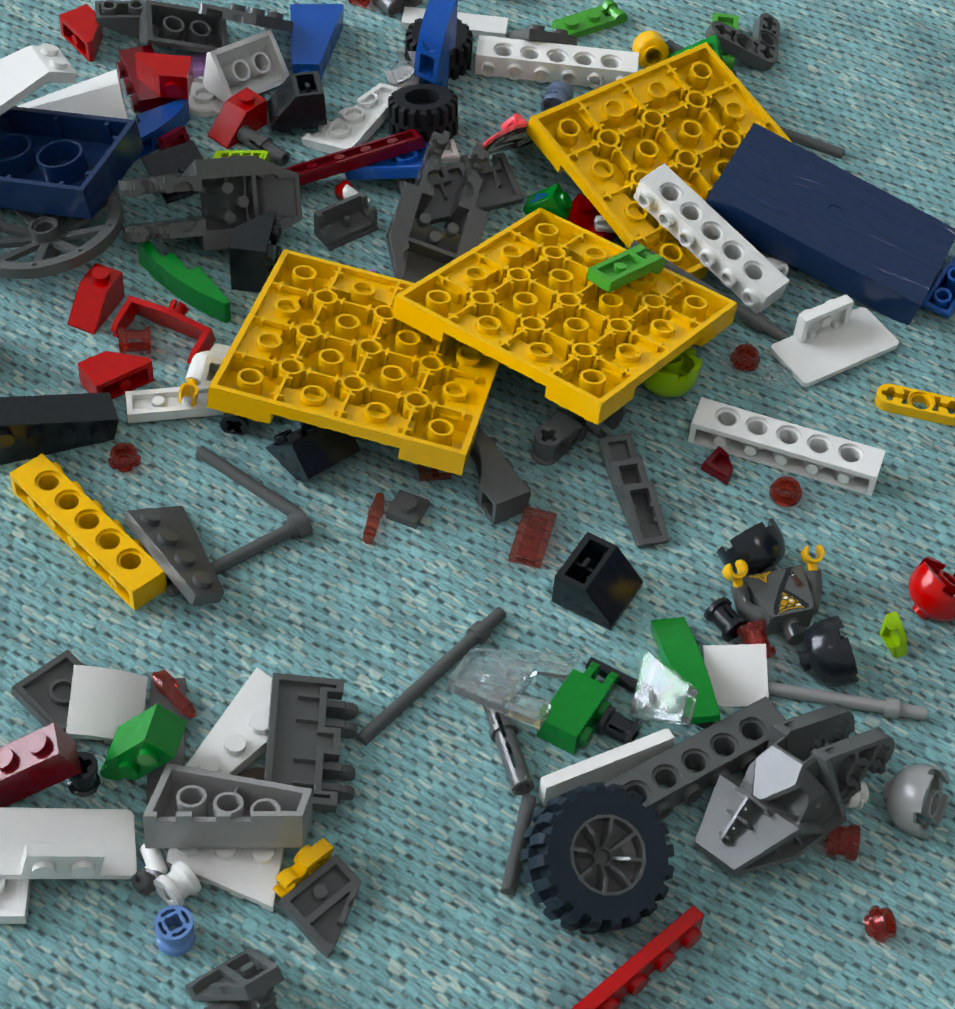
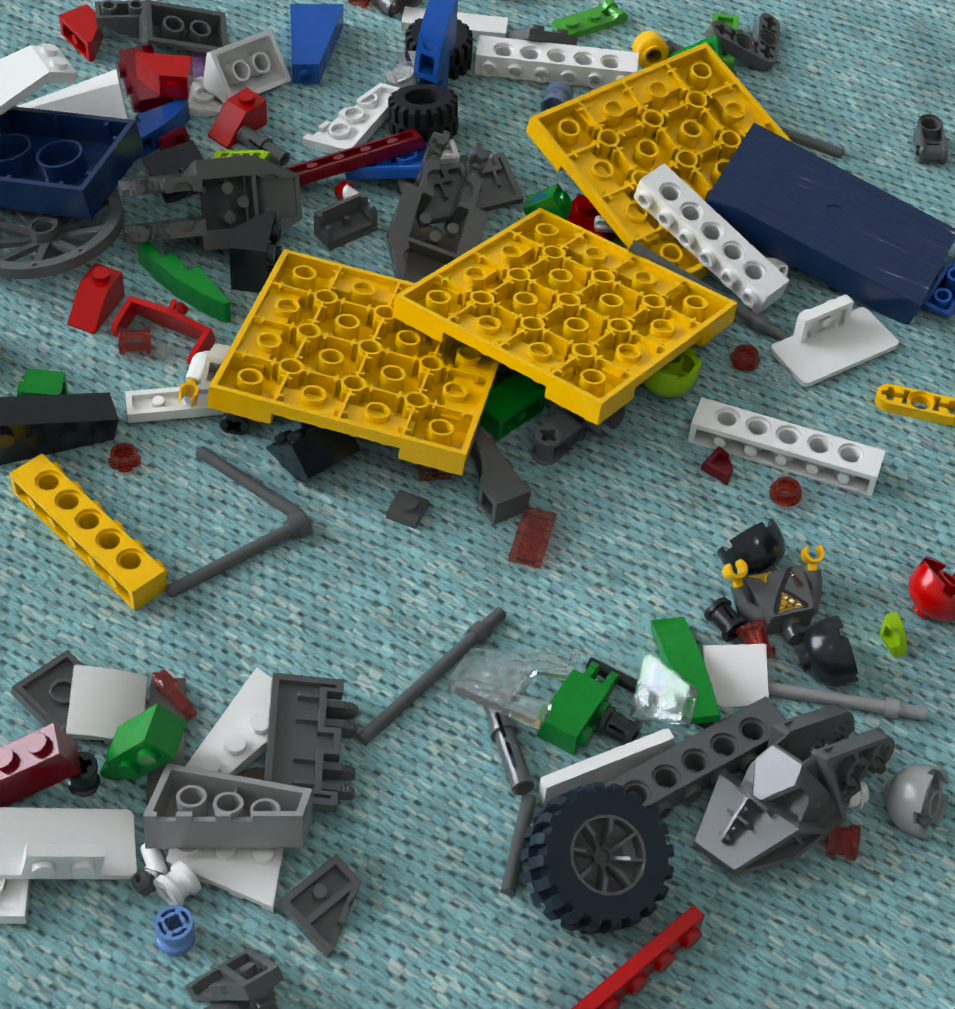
(42, 383): none -> green brick
(115, 373): red slope -> none
(177, 550): dark grey wing -> none
(253, 16): dark grey wing -> none
(298, 103): black slope -> none
(306, 862): yellow plate -> none
(375, 514): clear red piece -> none
(510, 137): shield -> none
(512, 404): none -> green hinge
(596, 581): black slope -> none
(625, 268): bright green plate -> none
(633, 490): dark grey slope -> none
(880, 923): clear red plate -> none
(930, 140): none -> dark grey piece

